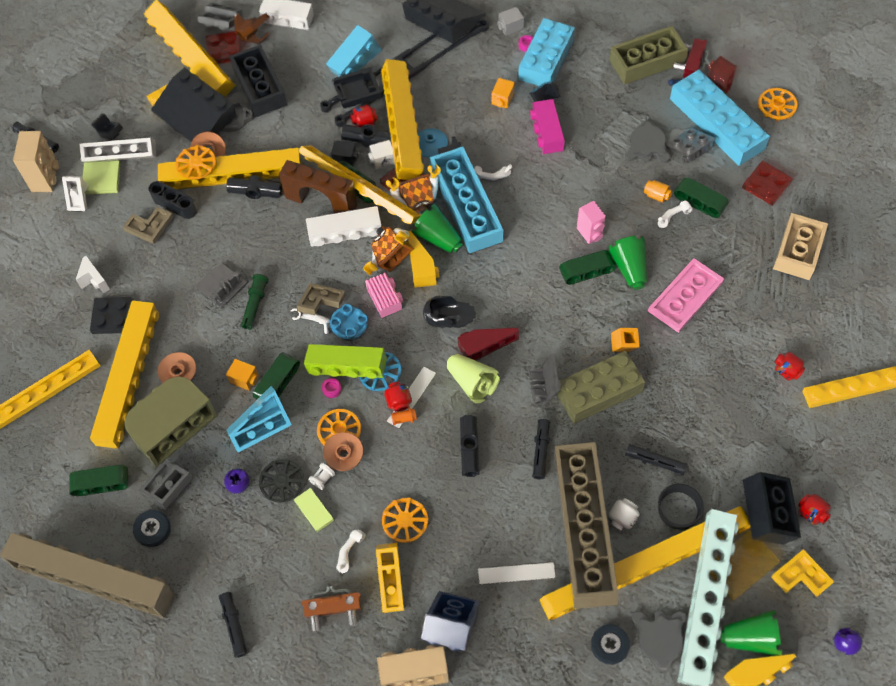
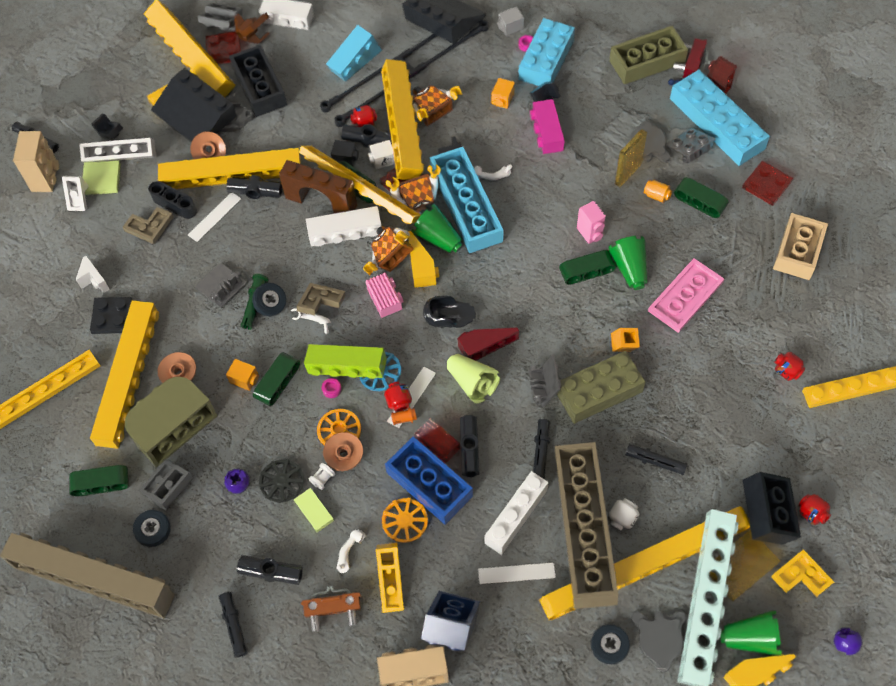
(195, 162): light orange wheel -> none
(211, 219): none -> white sticker
(259, 421): medium azure wedge -> none
(266, 290): none -> black bush
(282, 573): none -> black piece
(348, 322): dark azure dish -> none
(353, 89): black container -> none
(429, 480): none -> blue brick
(430, 147): dark azure dish -> none
(433, 103): none -> torso
(437, 440): none -> clear red brick
(516, 513): none -> white brick
(630, 158): none -> clear yellow tile
(664, 220): white piece -> none
(688, 490): black tyre -> none
(777, 103): light orange wheel -> none

